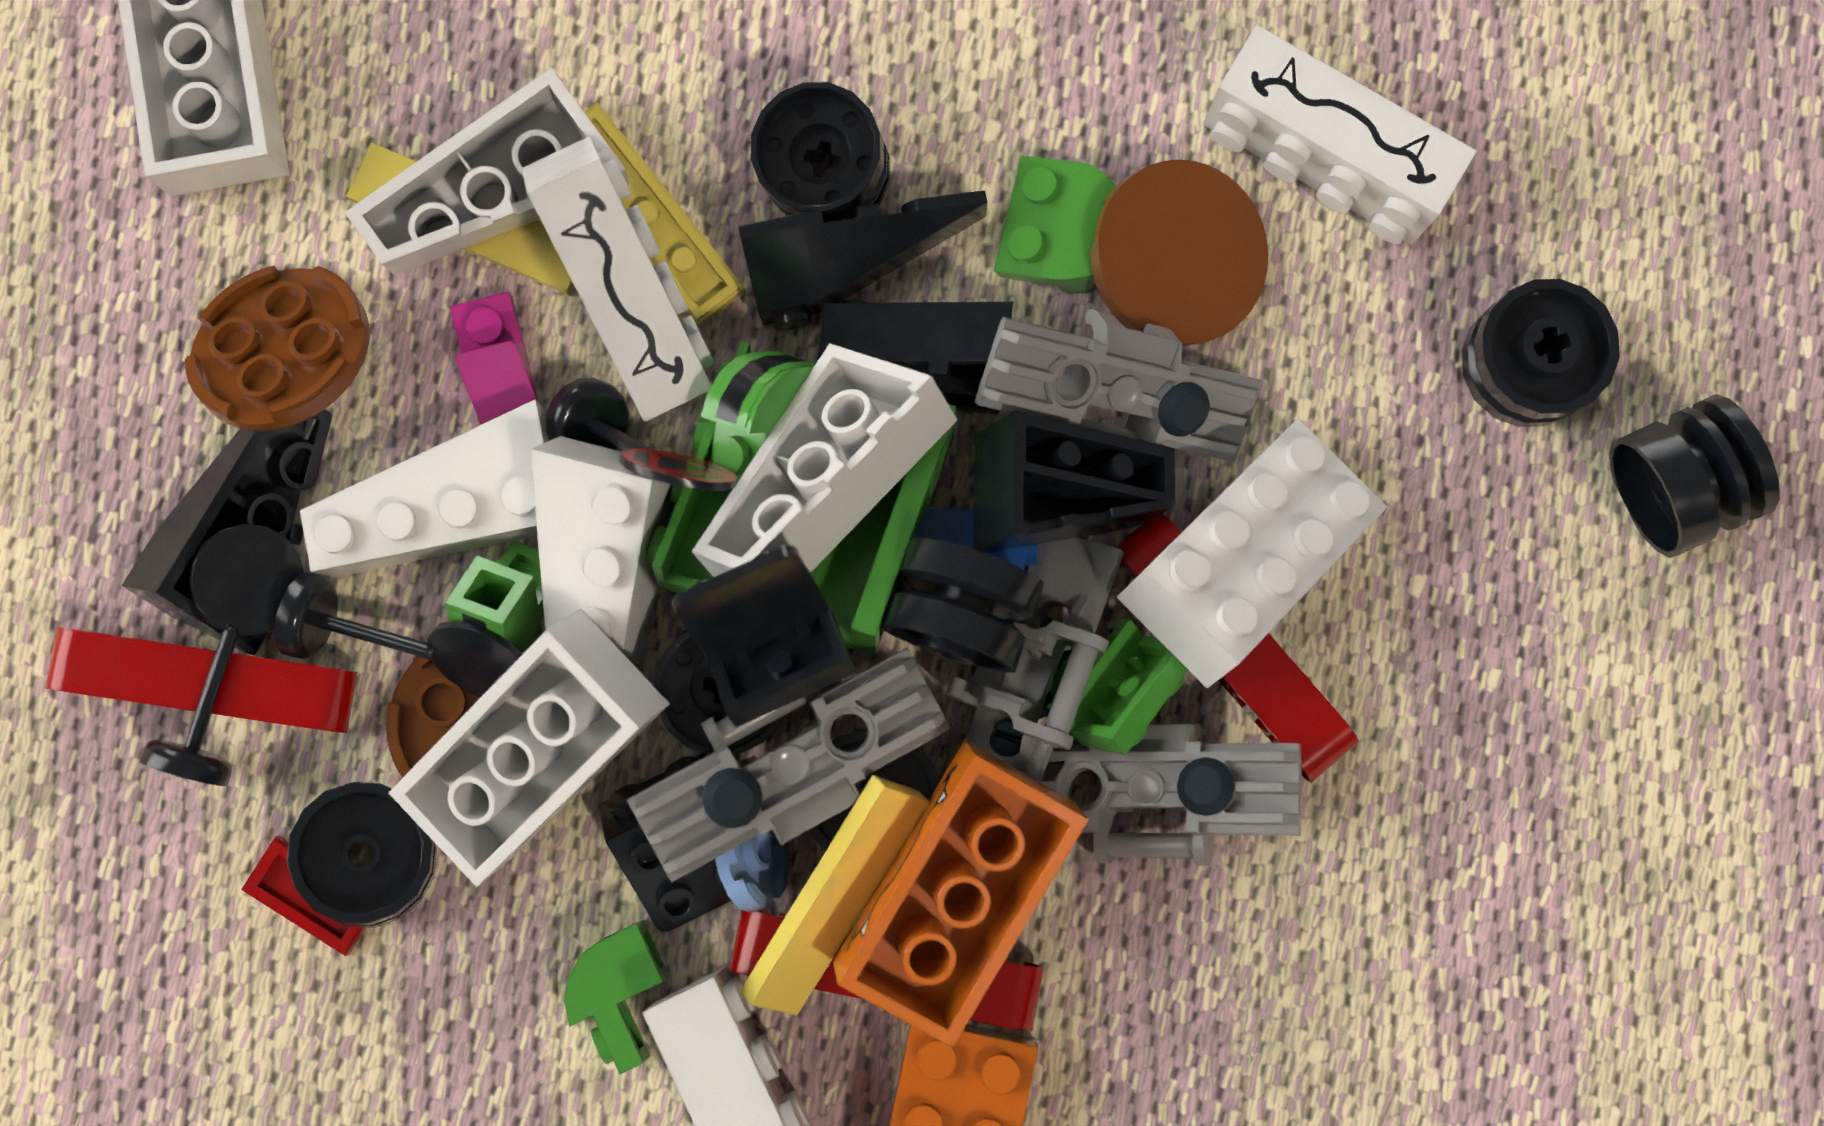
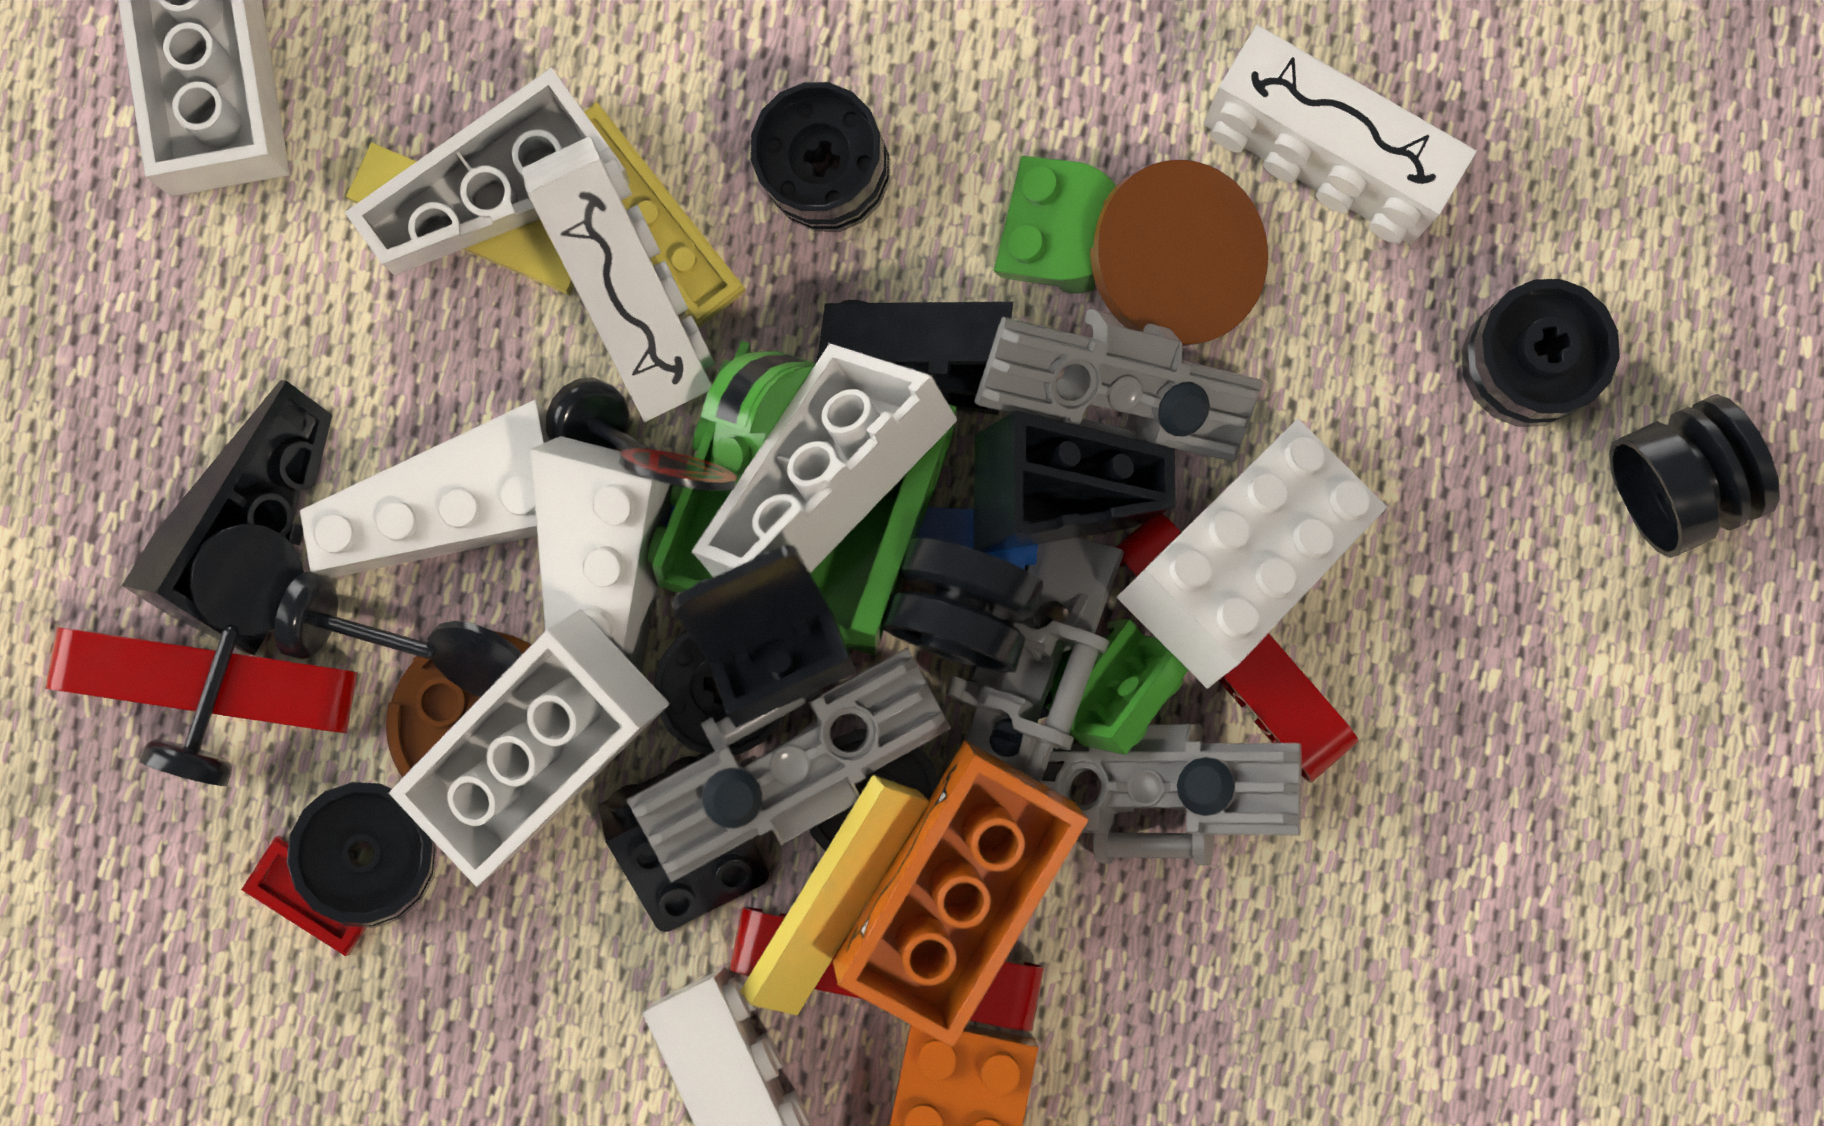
(278, 347): dark orange tile -> none
(492, 355): dark pink slope -> none
(502, 595): bright green brick -> none
(603, 981): bright green brick -> none
(755, 872): light blue tile -> none
(807, 262): black wedge -> none

